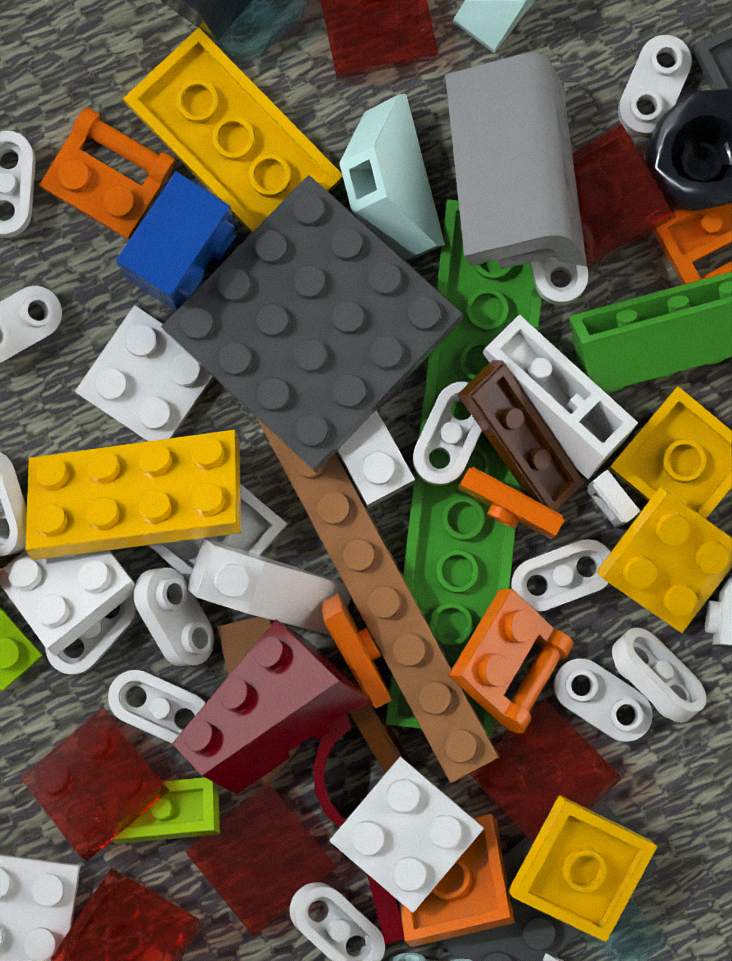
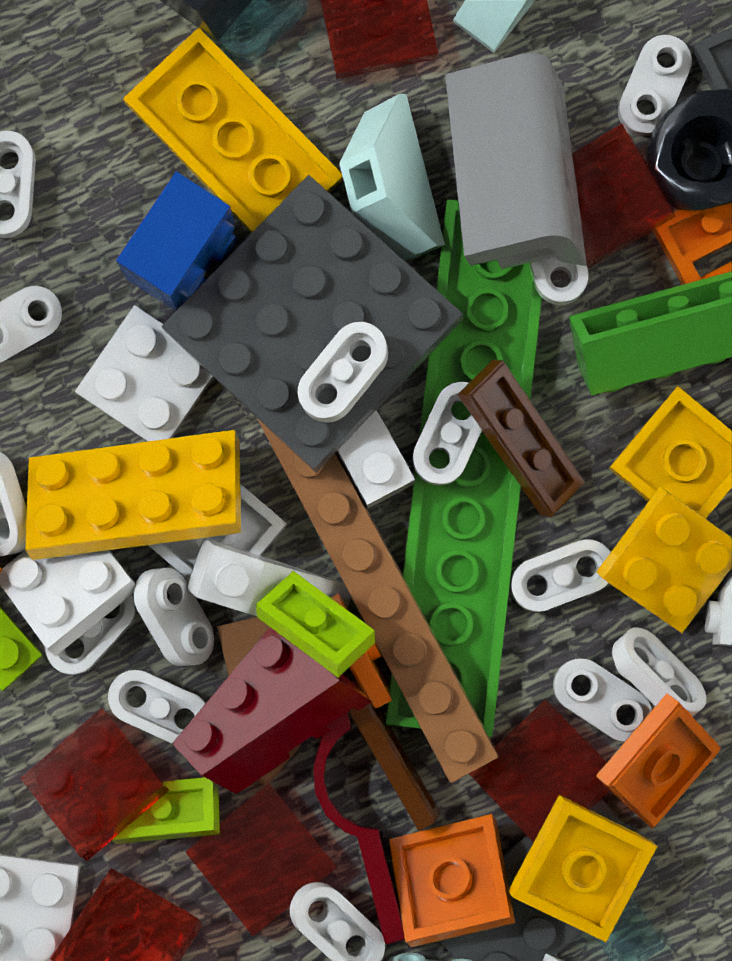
(100, 189): orange plate -> none
(315, 624): none -> lime plate
(339, 371): none -> white plate
(406, 834): white plate -> none
(498, 652): orange plate -> none
(510, 505): orange plate -> none
(570, 403): white slope -> none
(612, 499): white tile -> none
(659, 761): none -> orange plate

